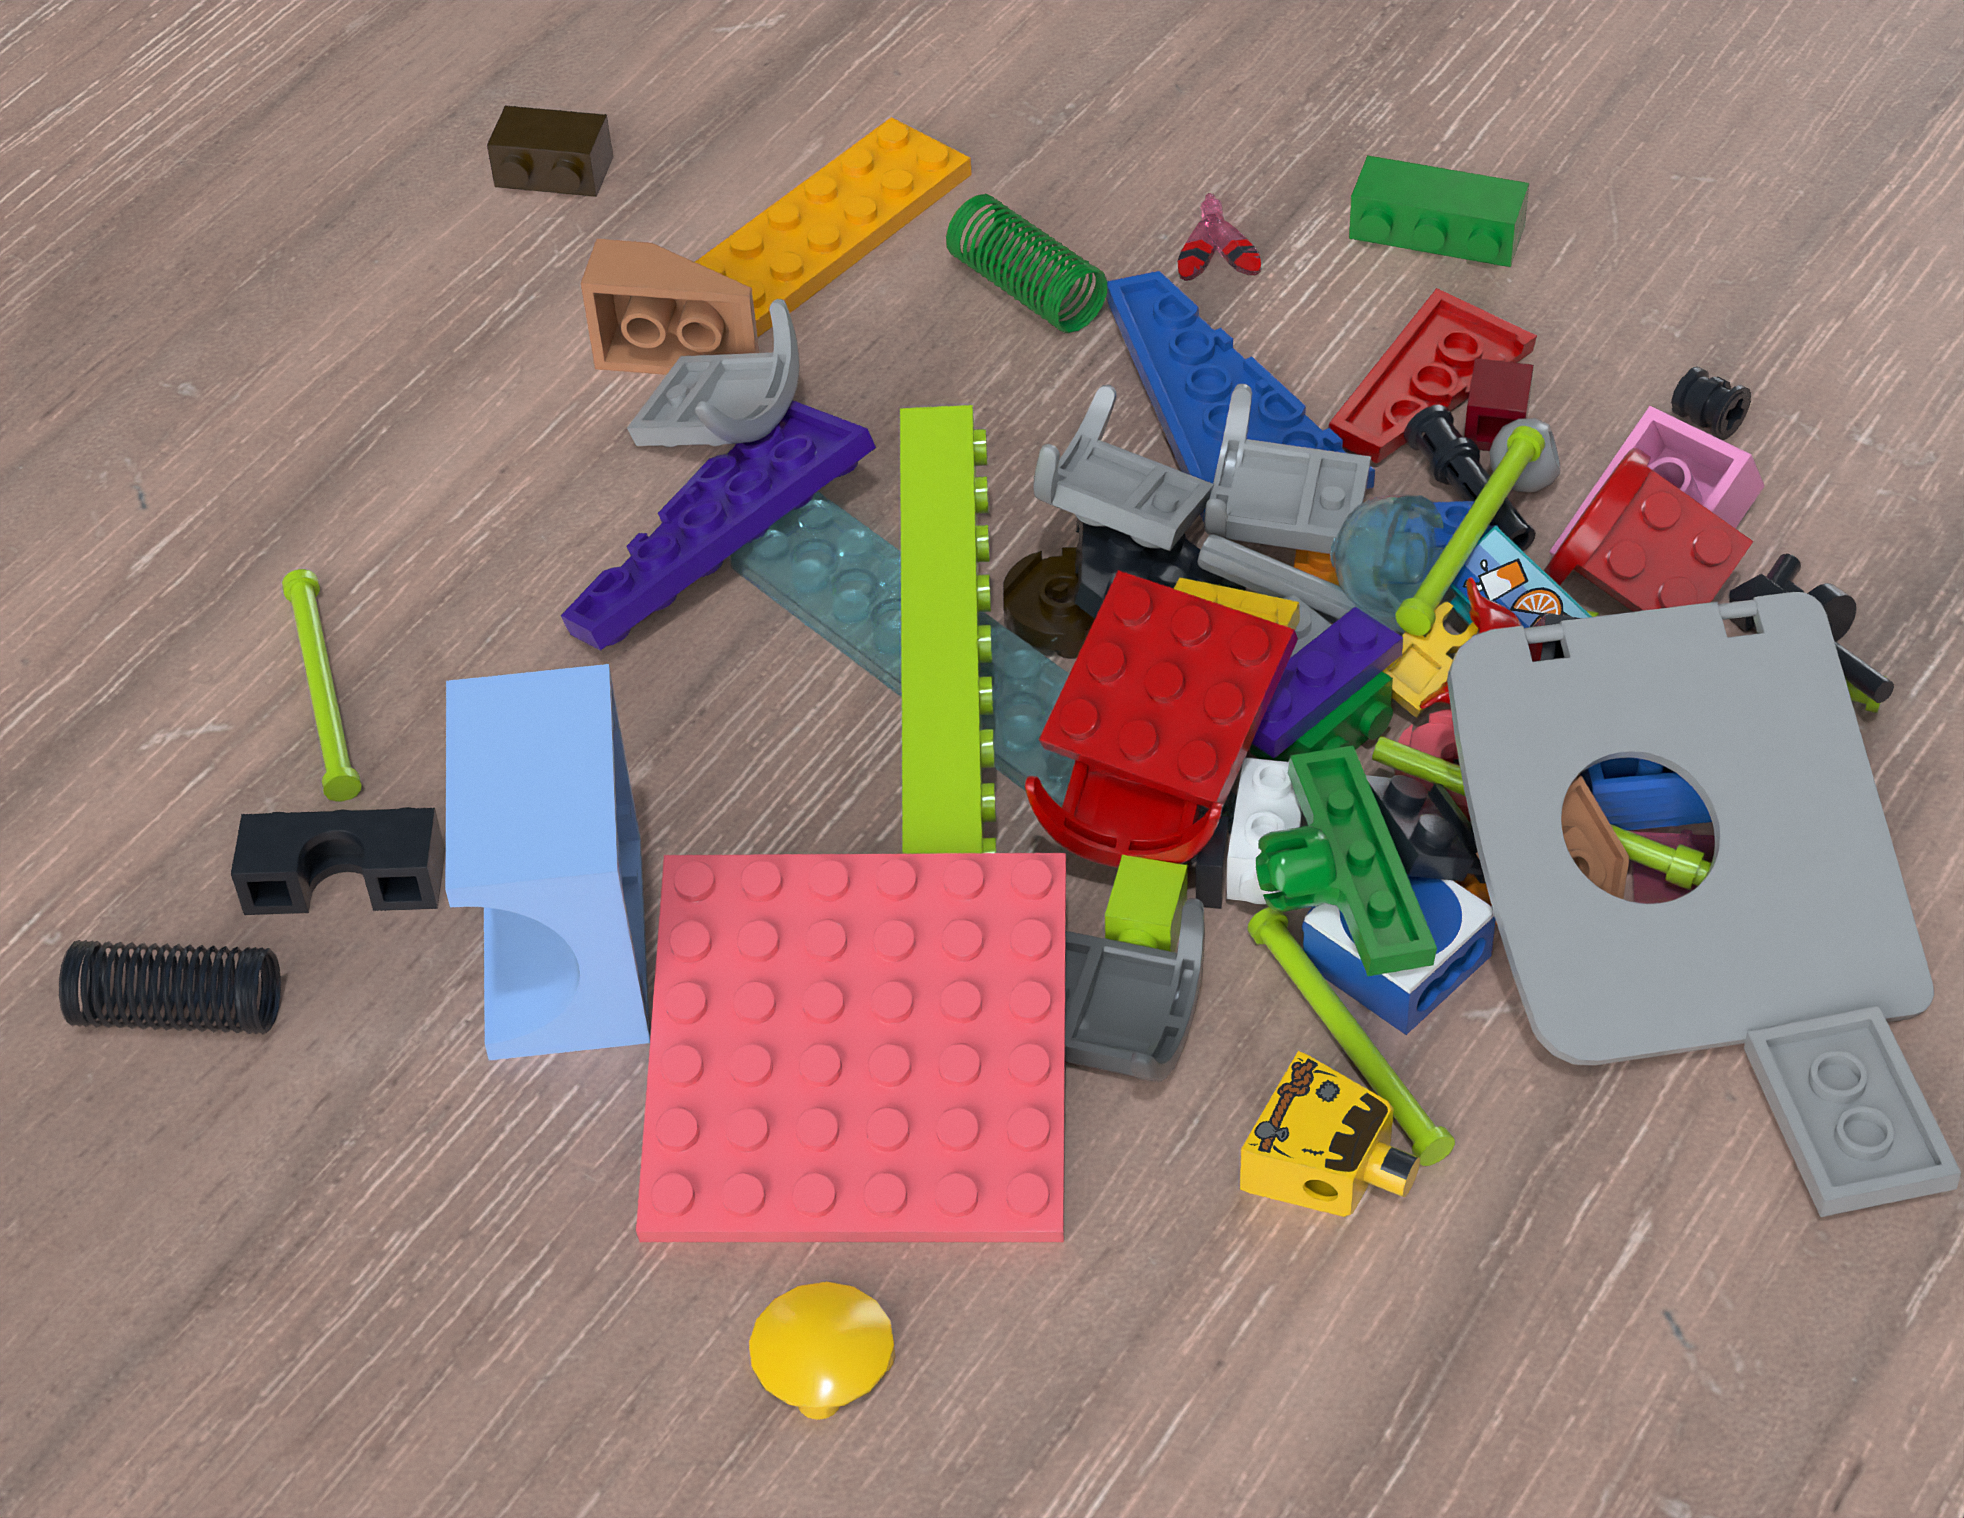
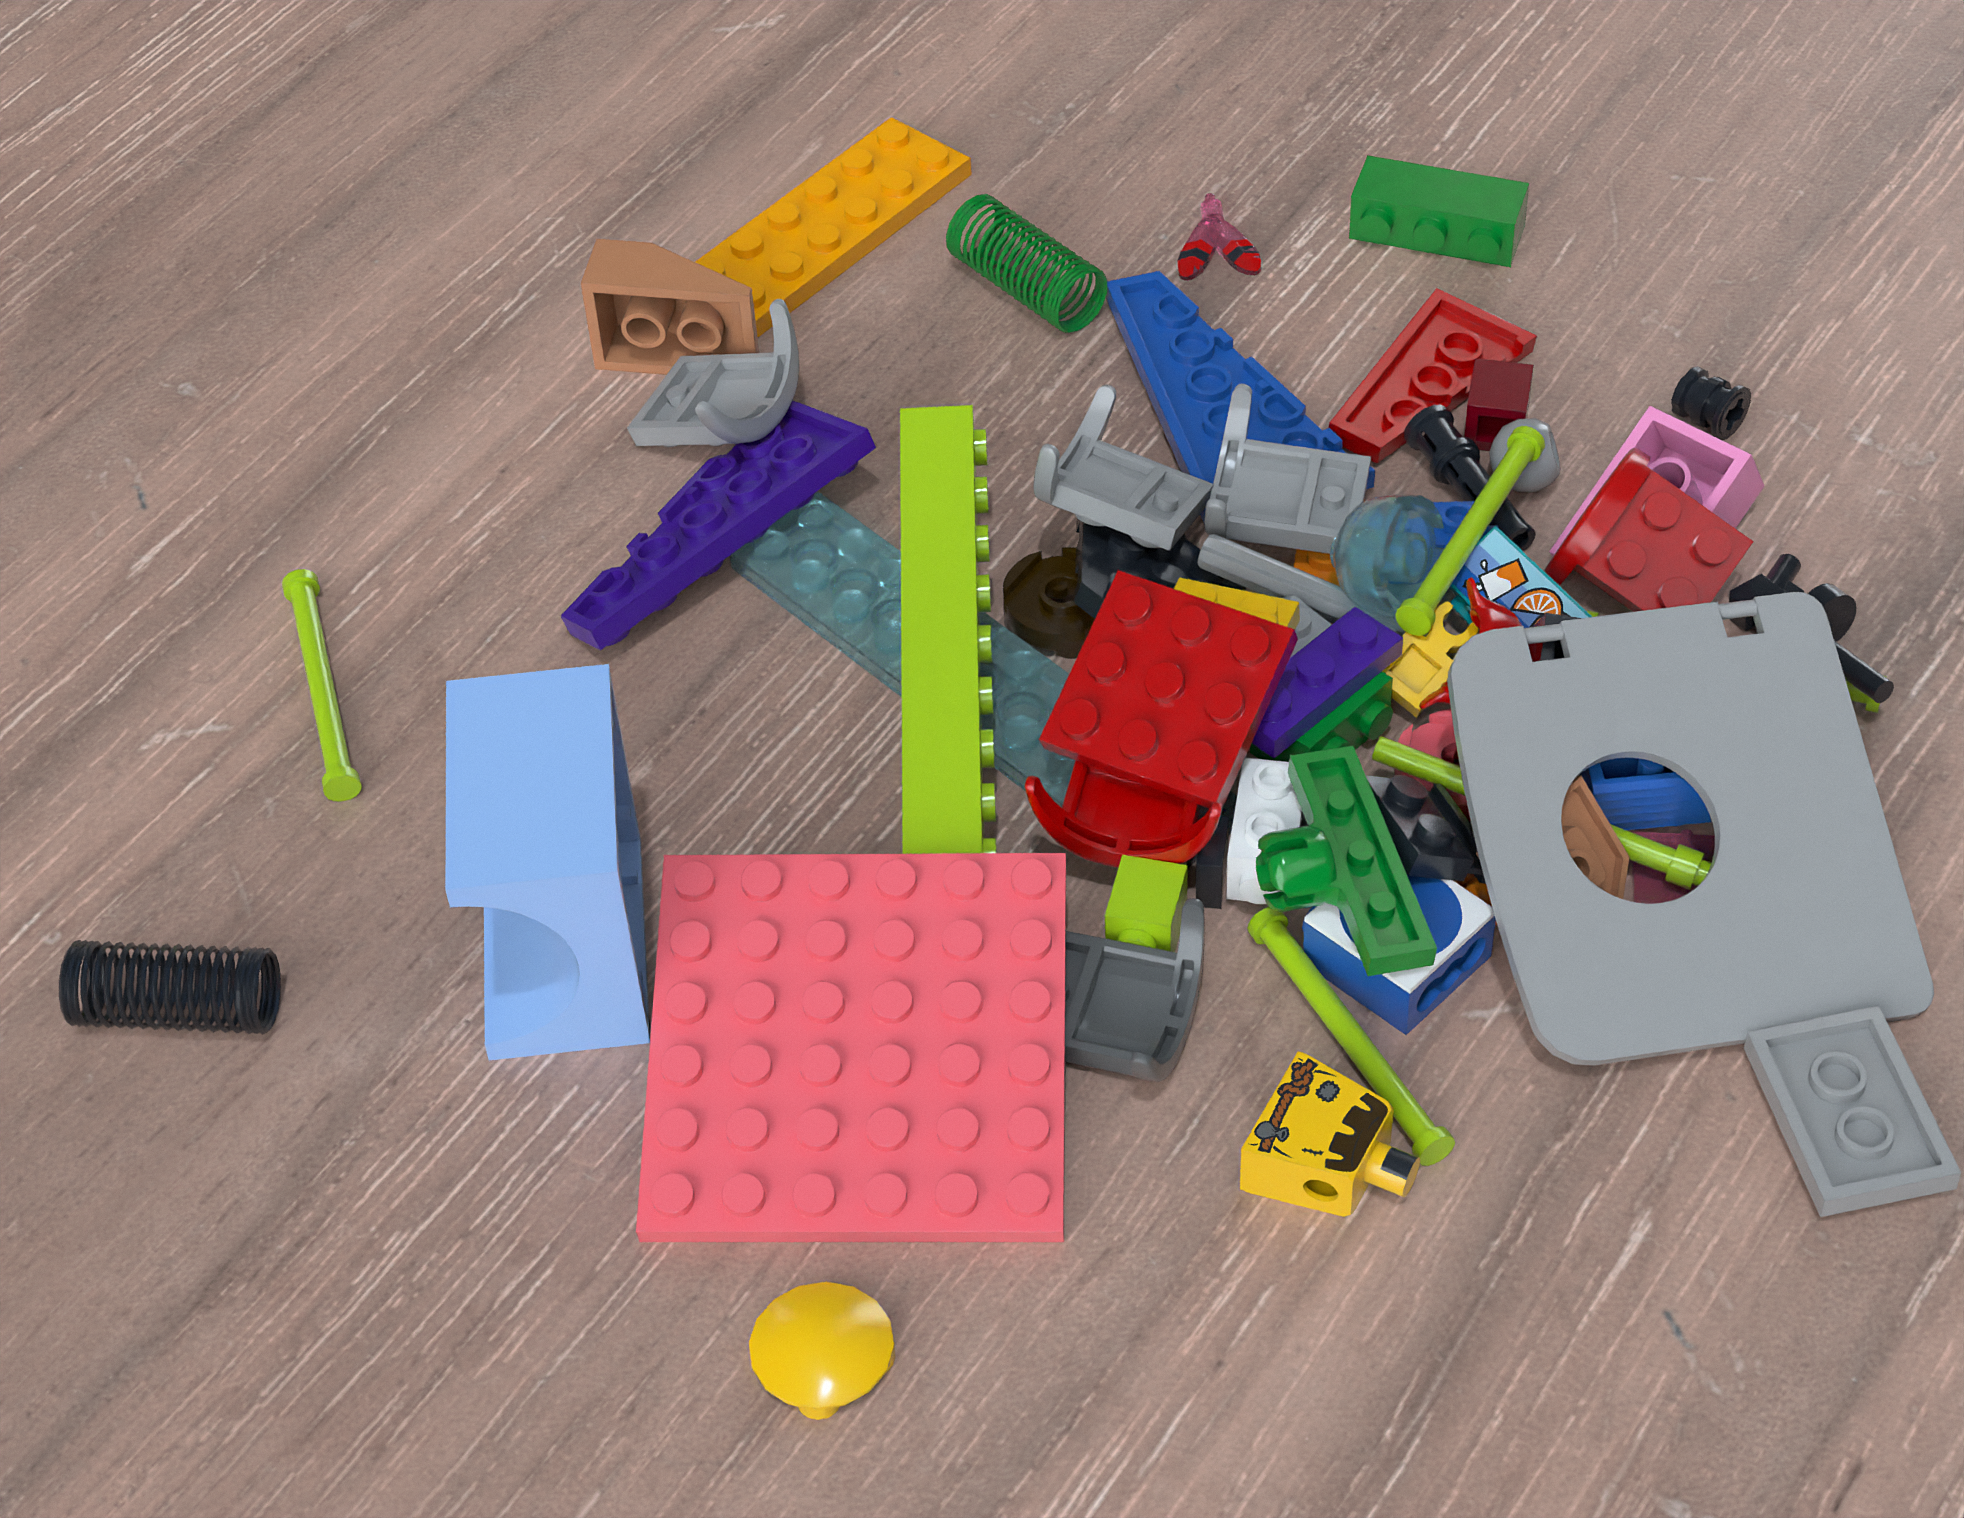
(288, 854): black arch -> none
(550, 150): dark brown brick -> none

